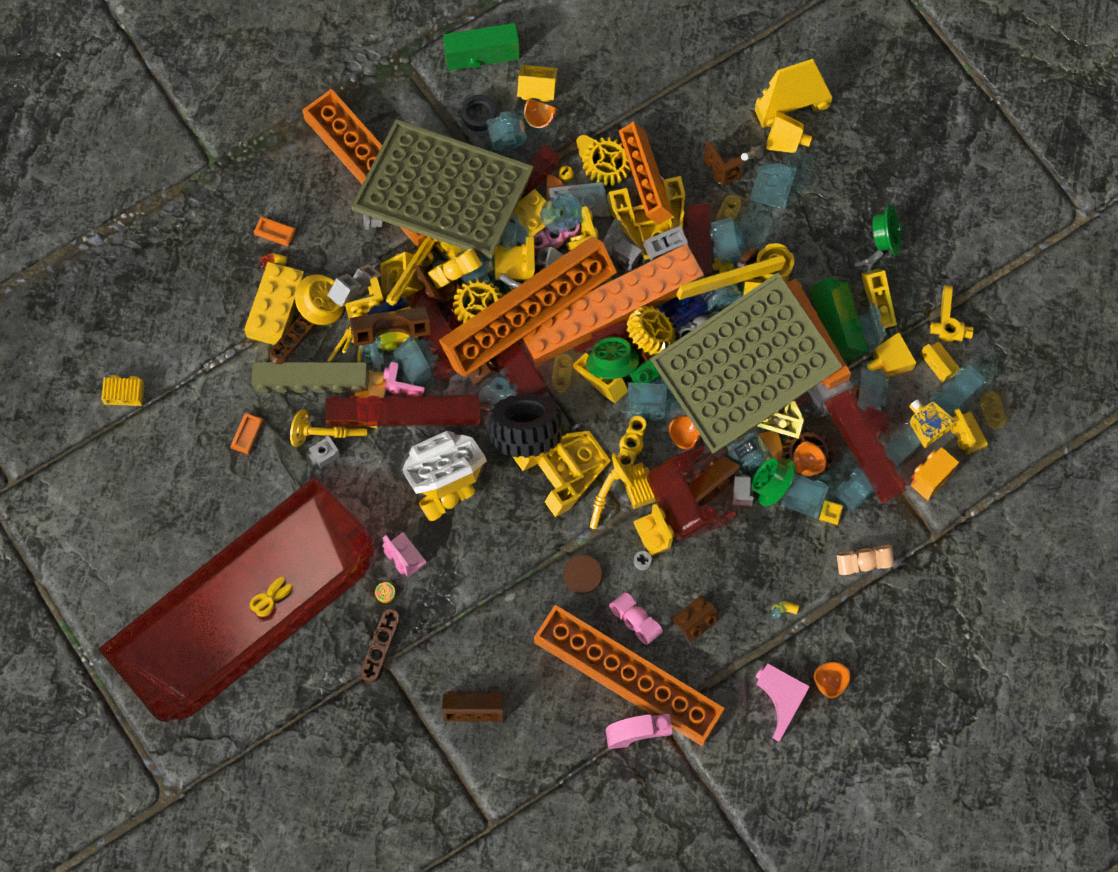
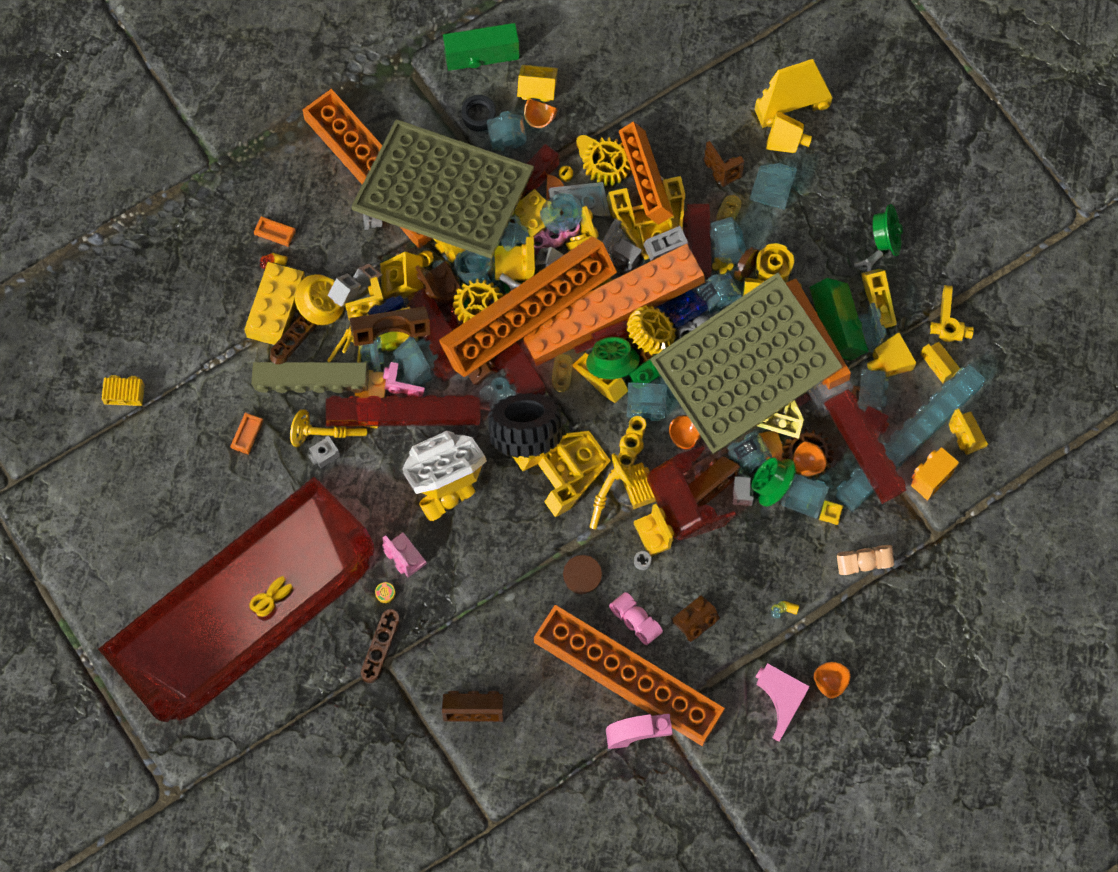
(410, 271): yellow axle -> none
(454, 268): yellow piece -> none
(731, 277): yellow tile -> none
(756, 152): light grey piece -> none
(930, 422): yellow torso -> none
(993, 408): clear yellow plate -> none

